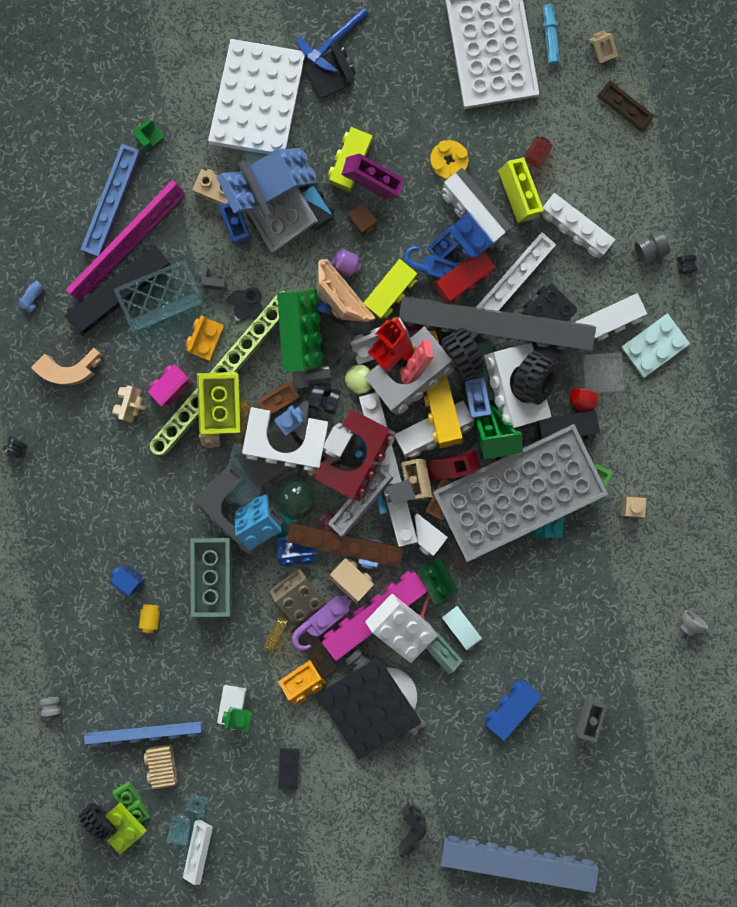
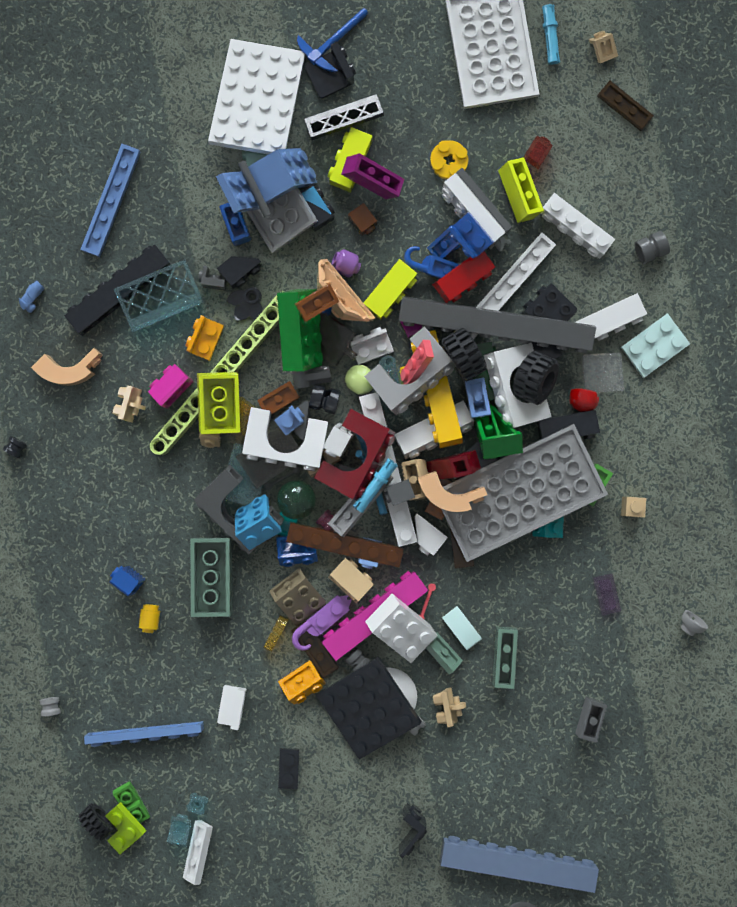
(126, 241): dark pink plate -> none
(148, 134): green panel -> none
(161, 766): tan brick -> none
(209, 187): tan brick -> none
(237, 269): none -> black slope
(237, 719): green bracket -> none
(317, 302): none -> dark orange plate
(344, 117): none -> fence
(375, 485): none -> medium azure pin
(392, 344): red piece -> none
(437, 580): dark green bracket -> none
(451, 502): none -> light nougat arch
(451, 705): none -> tan hips
(505, 657): none -> sand green brick
(512, 709): blue brick -> none
(606, 594): none -> clear purple plate
(687, 264): black wheel -> none

